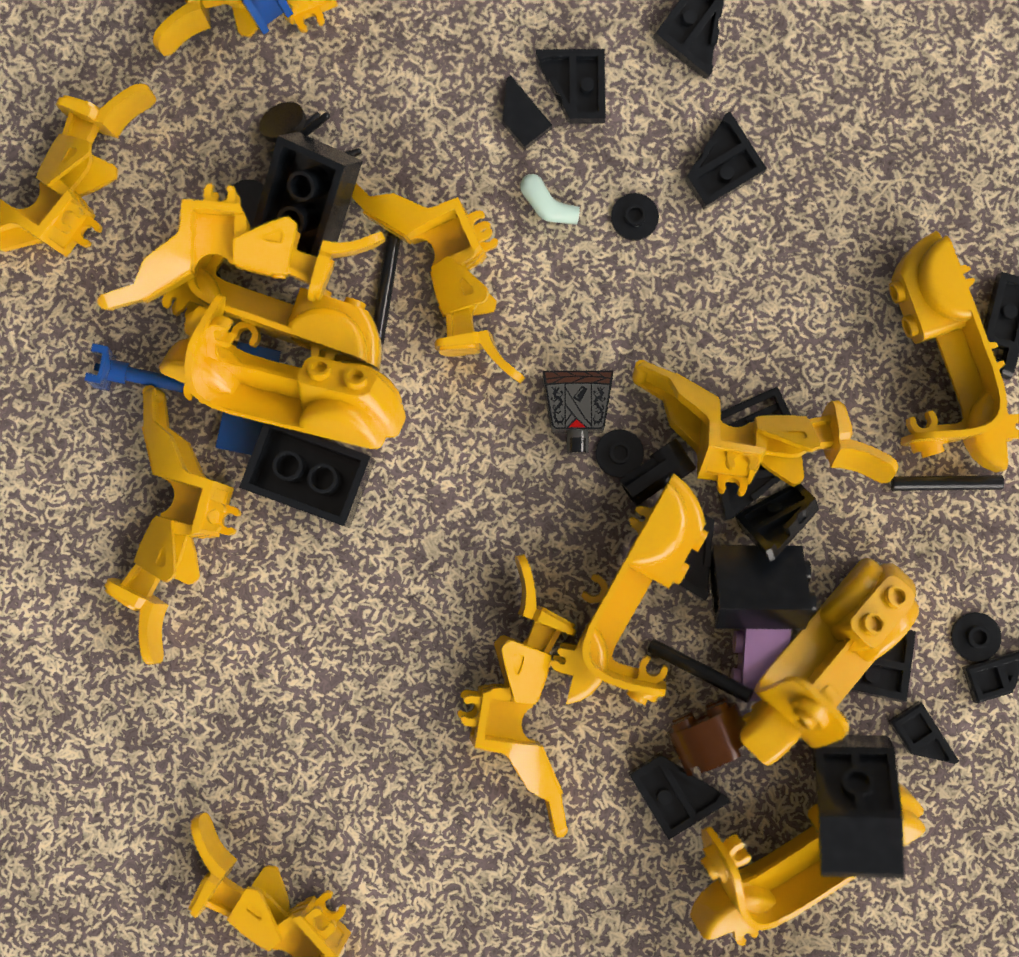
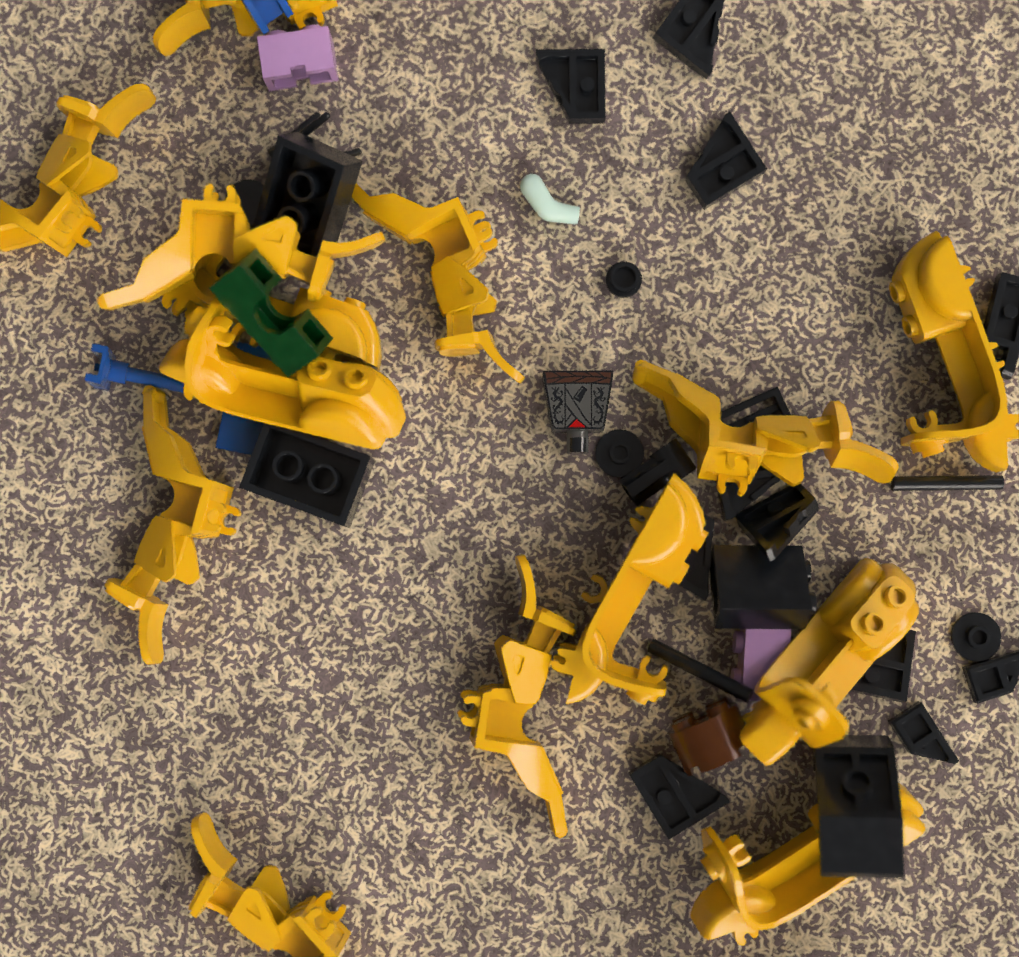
(281, 120): black piece -> none
(287, 340): none -> dark green arch
(297, 57): none -> lavender brick
(386, 285): black bar -> none
(522, 116): black tile -> none
(623, 279): none -> black plate
(634, 216): black piece -> none

